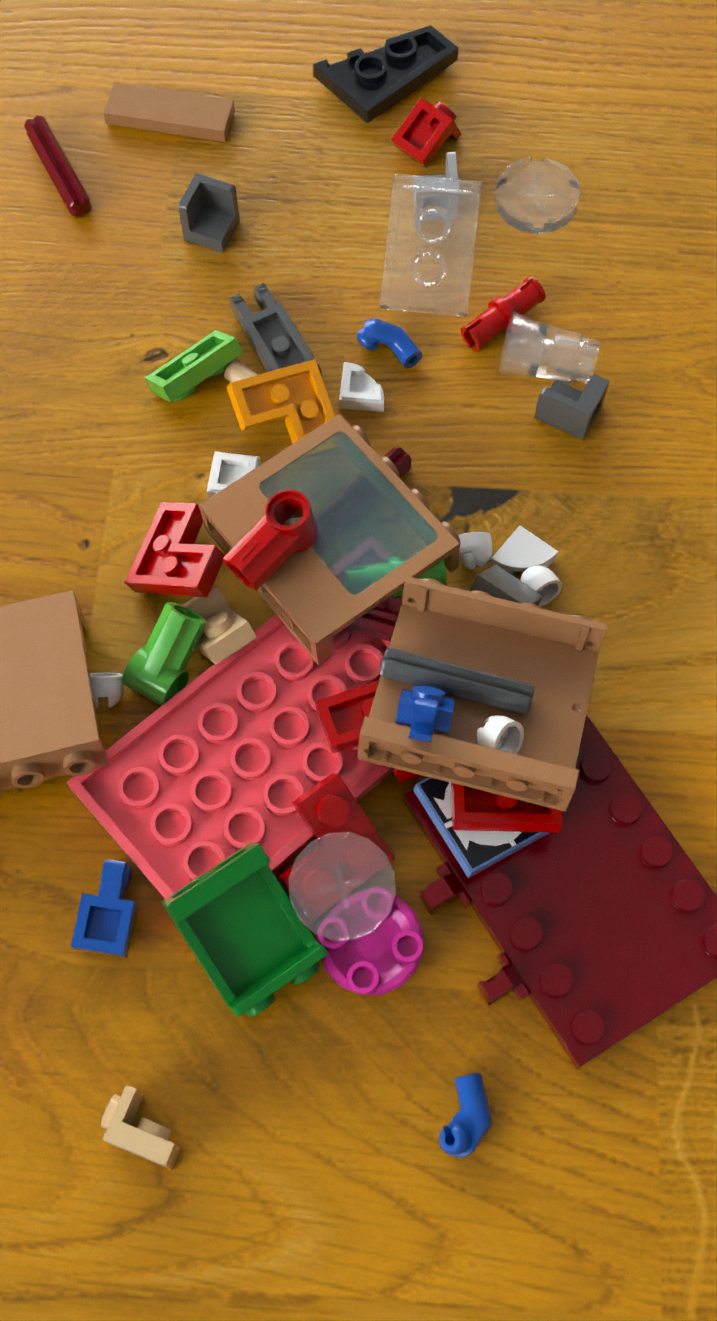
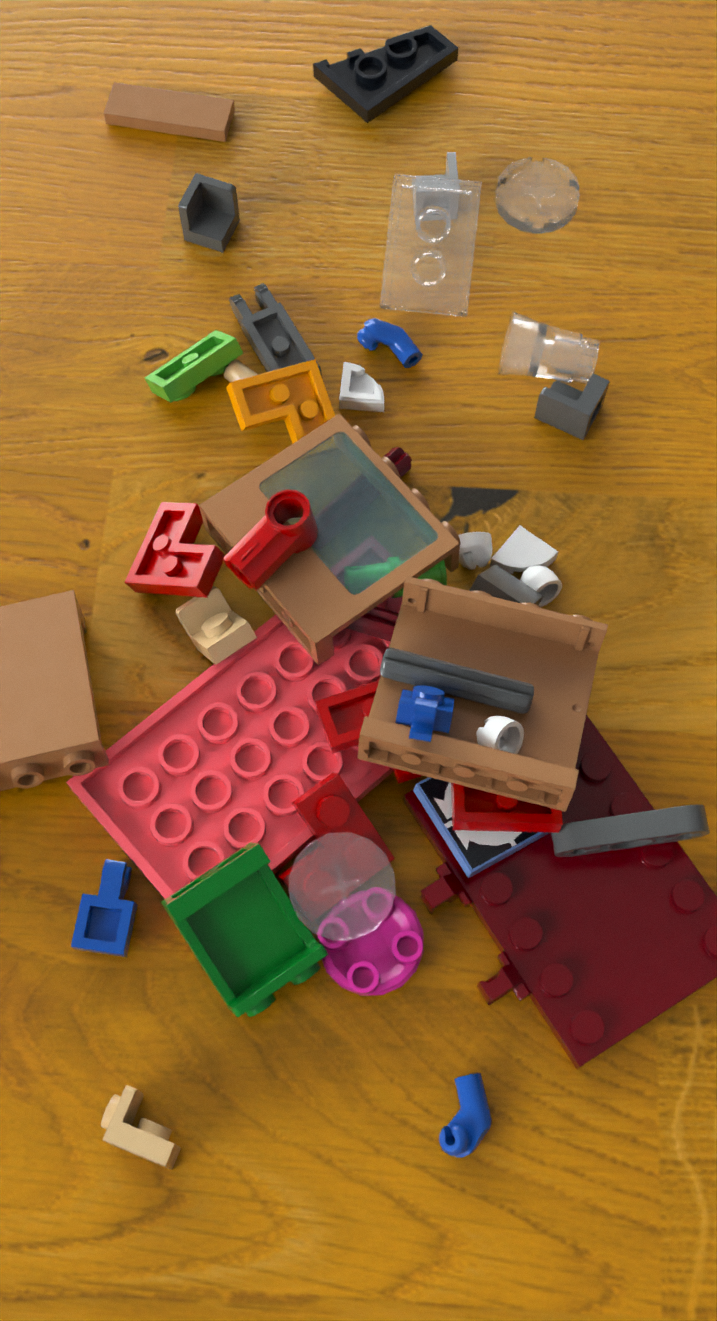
(58, 166): dark red axle -> none
(107, 685): white hinge -> none
(160, 666): bright green piece -> none
(229, 468): white tile -> none
(426, 131): red bracket -> none
(499, 311): red pin -> none
(631, 830): none -> dark grey beam

